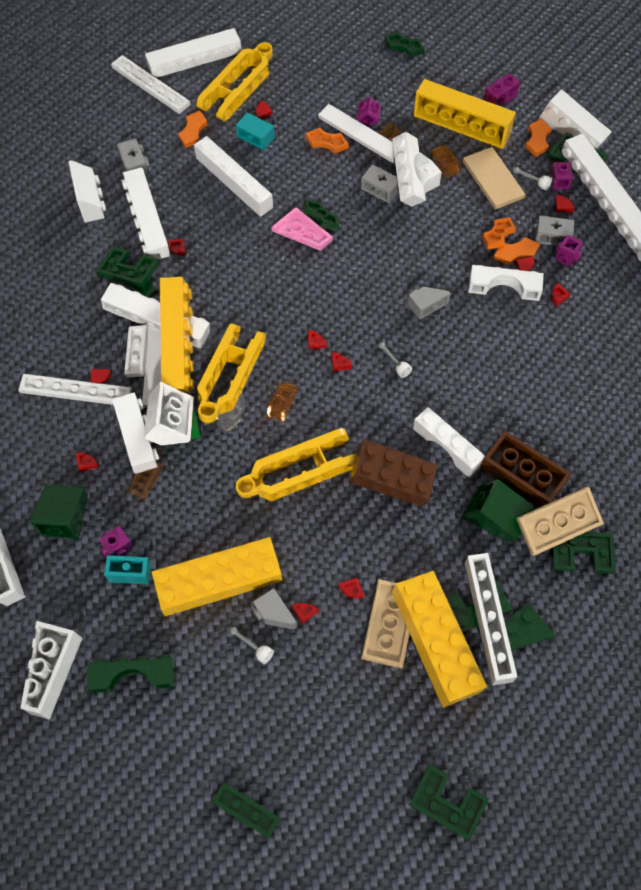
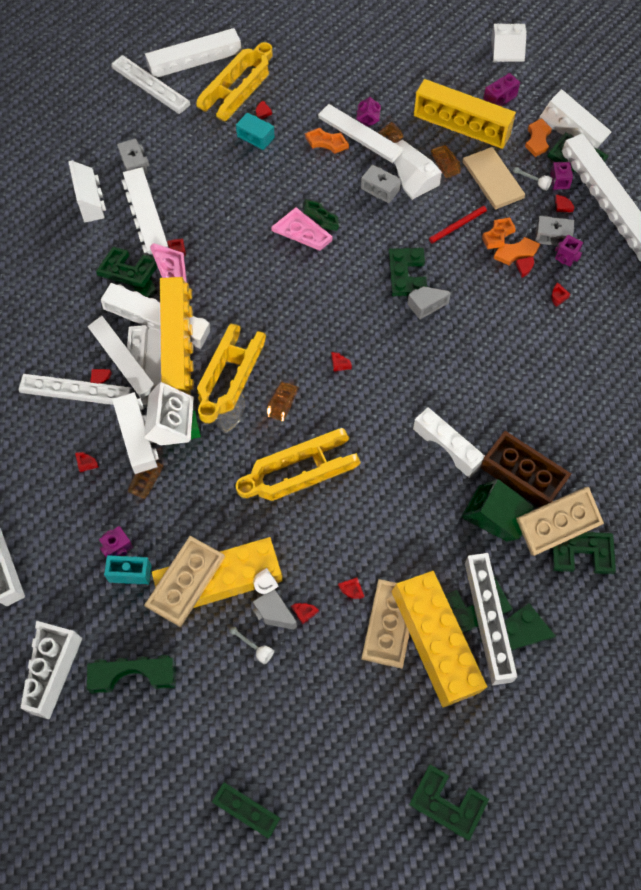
(60, 511): dark green slope -> none
(122, 357): none -> white tile
(169, 261): none -> bright pink wing
(185, 581): none -> tan tile
(195, 123): orange tile -> none
(234, 176): white brick -> none
(264, 582): none -> white tile
(315, 340): red tile -> none
(393, 473): reddish brown brick -> none
(399, 262): none -> dark green plate
(402, 368): hinge -> none
(410, 46): dark green tile -> none
(410, 187): white arch -> none
(457, 224): none -> red bar
(508, 42): none -> white slope
(526, 283): white arch -> none

